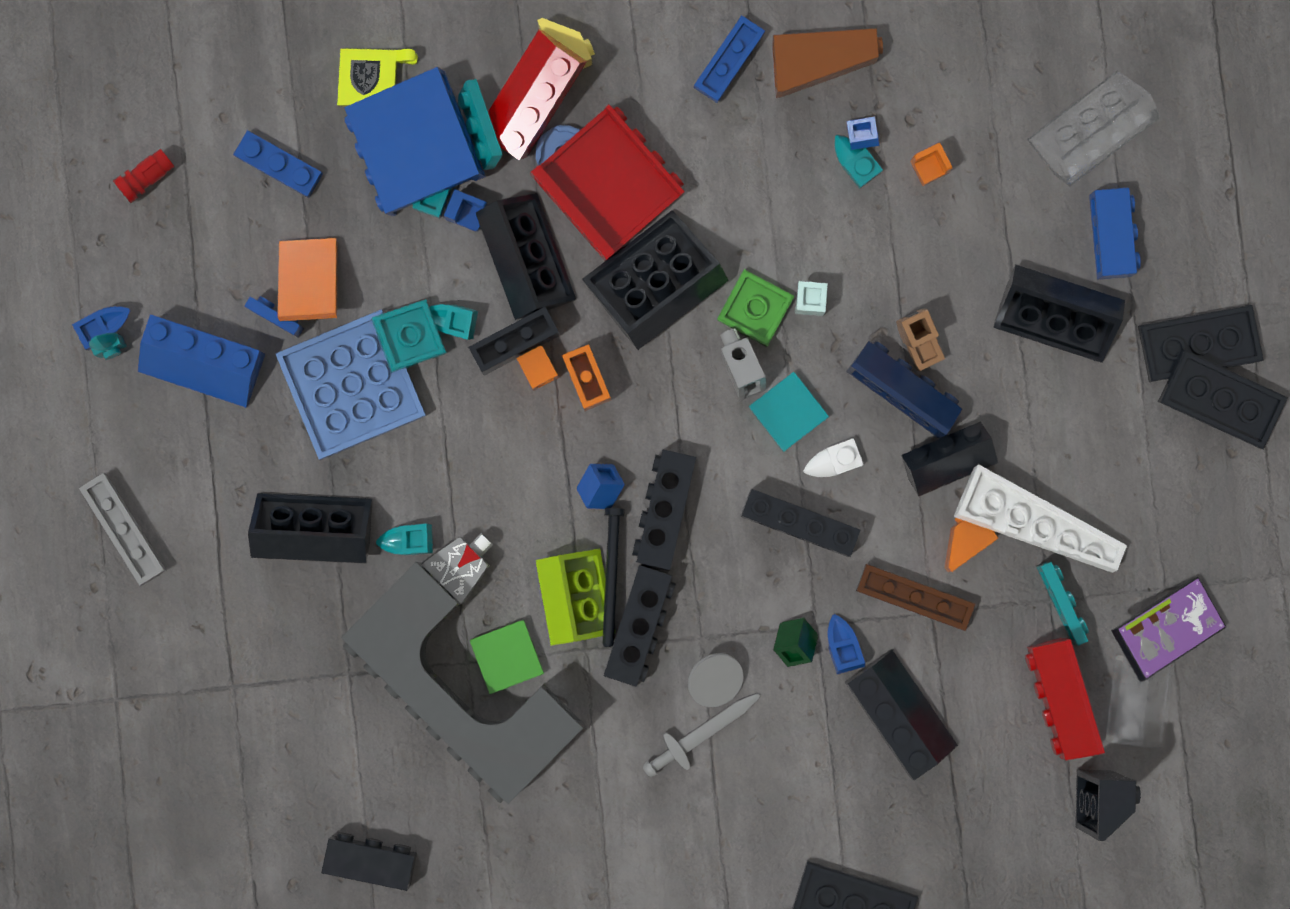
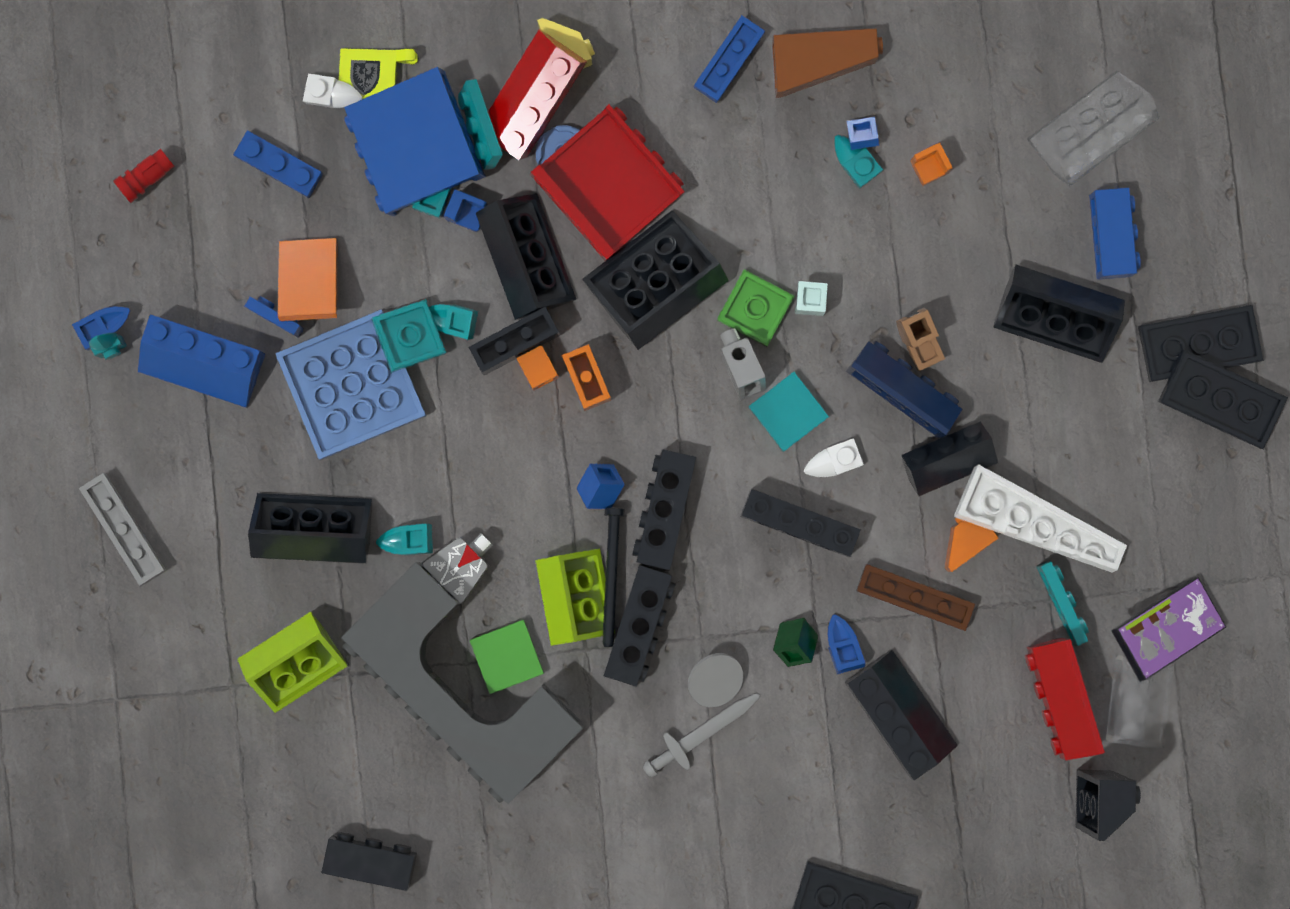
(291, 662): none -> lime slope
(329, 92): none -> white plate

